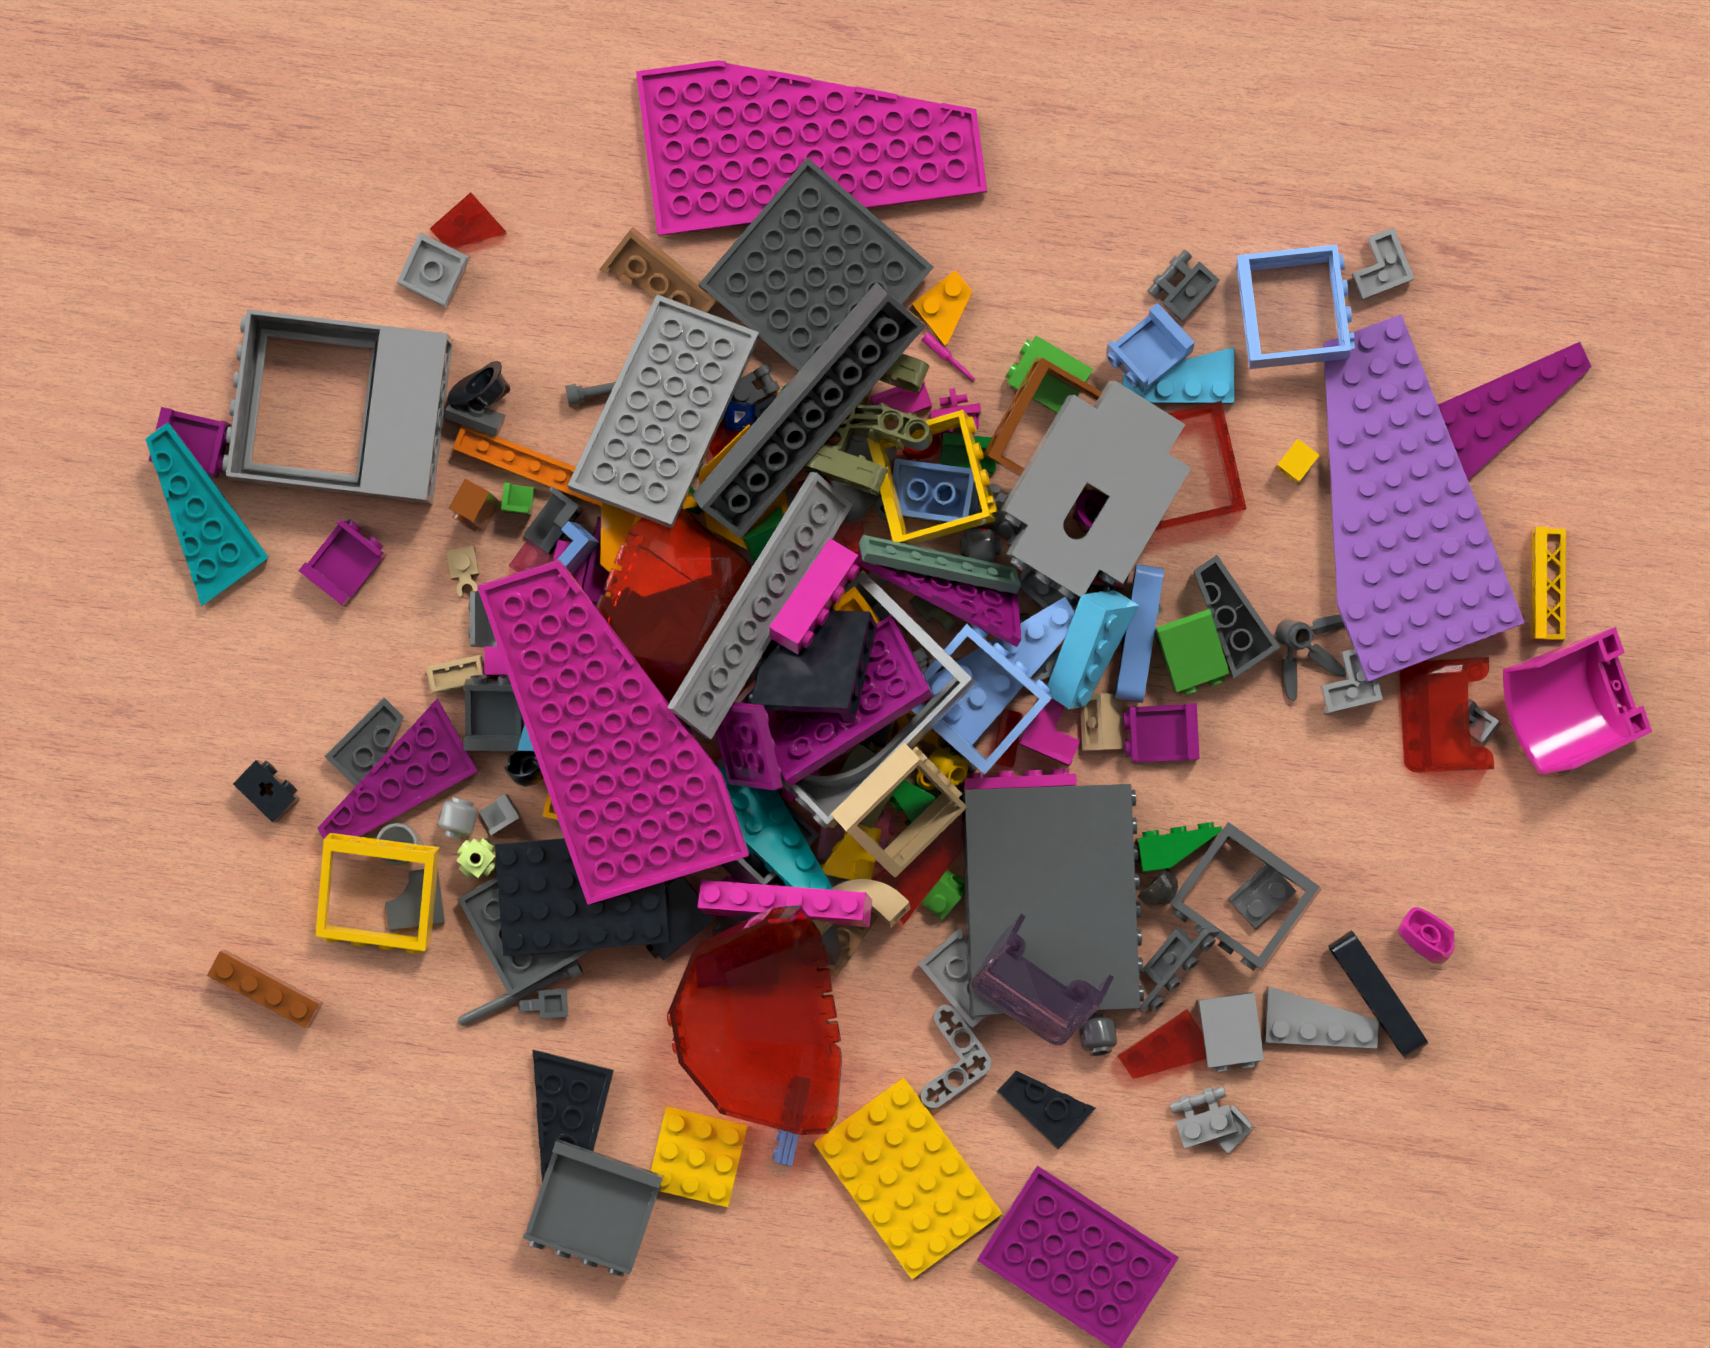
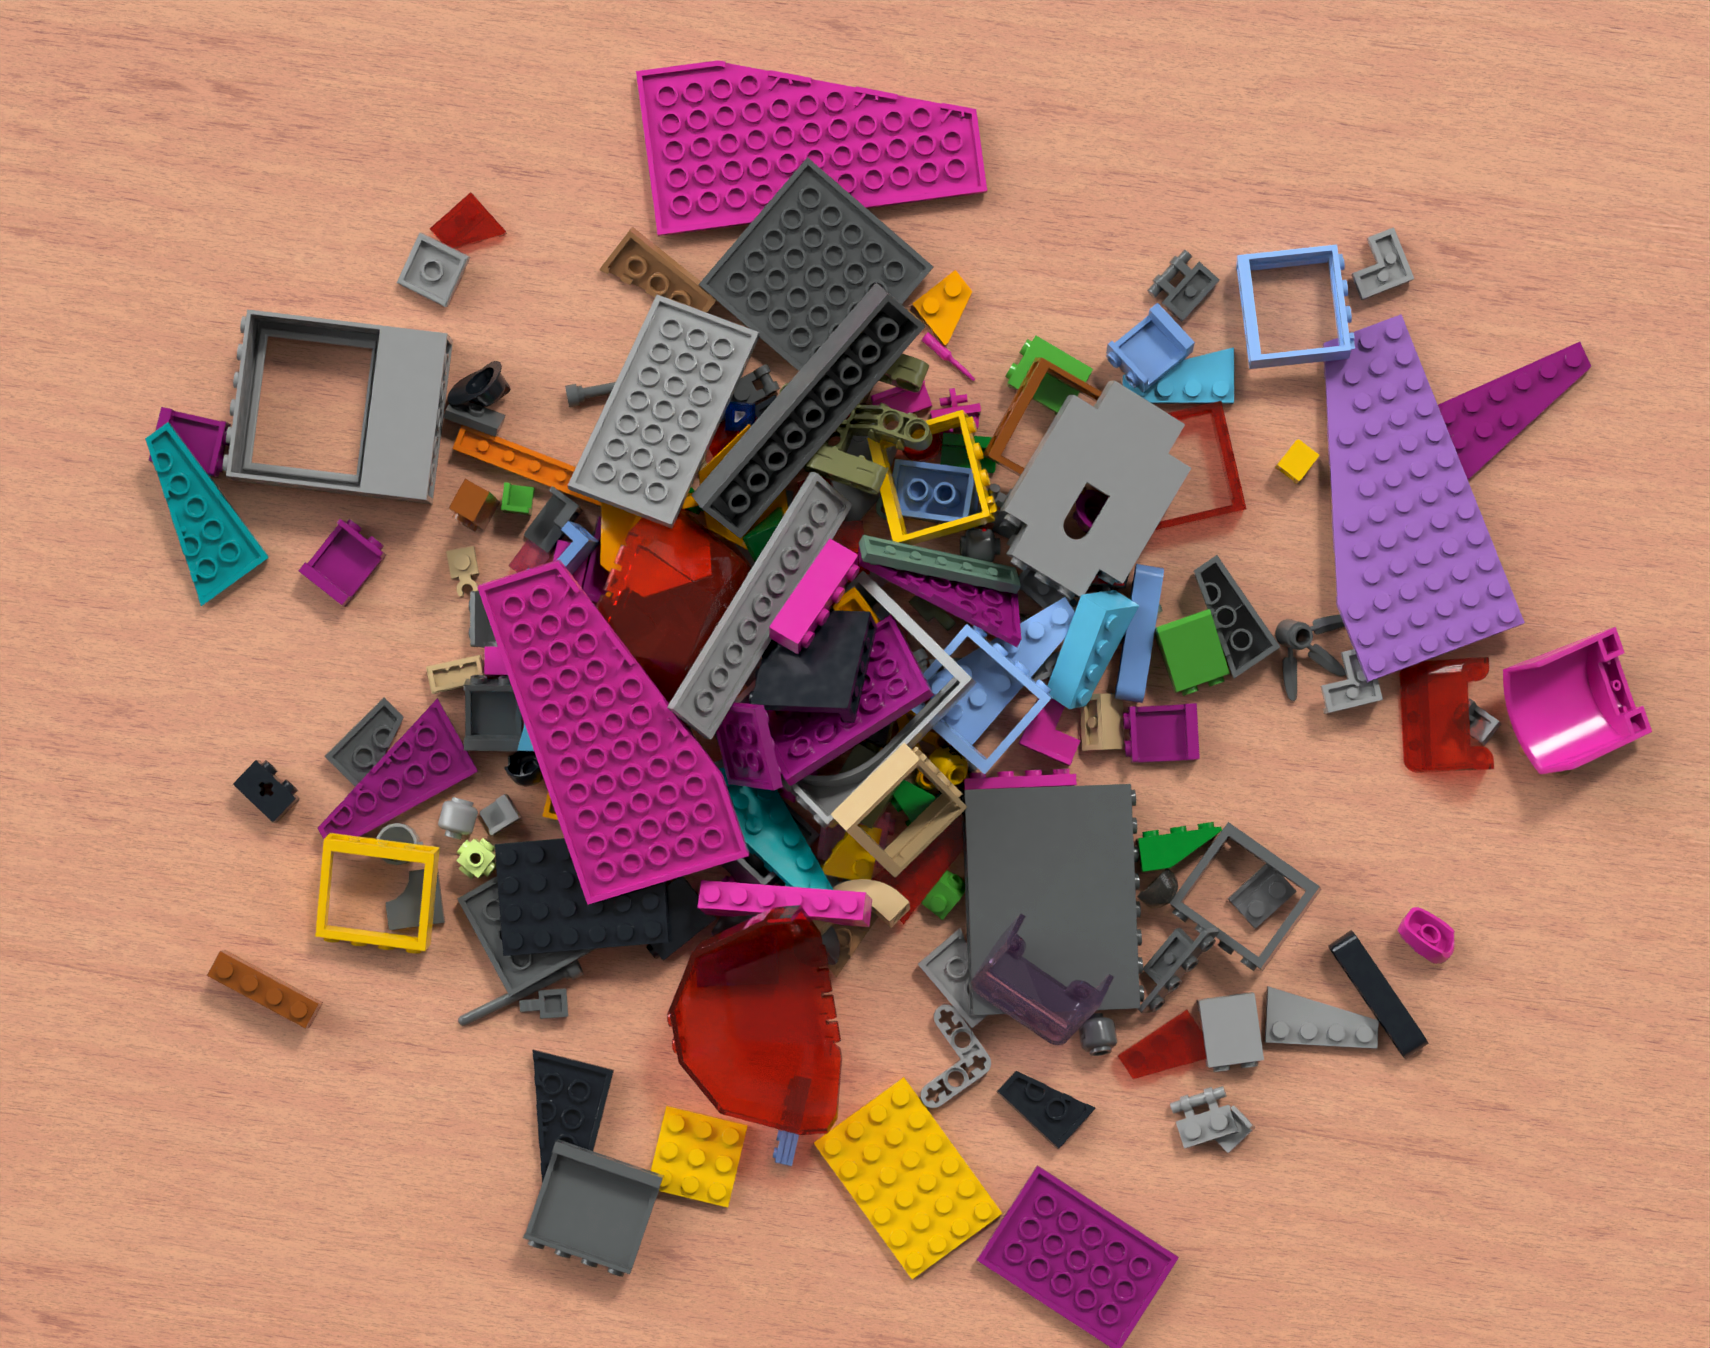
(1008, 722): clear red slope -> none
(1539, 583): yellow fence -> none

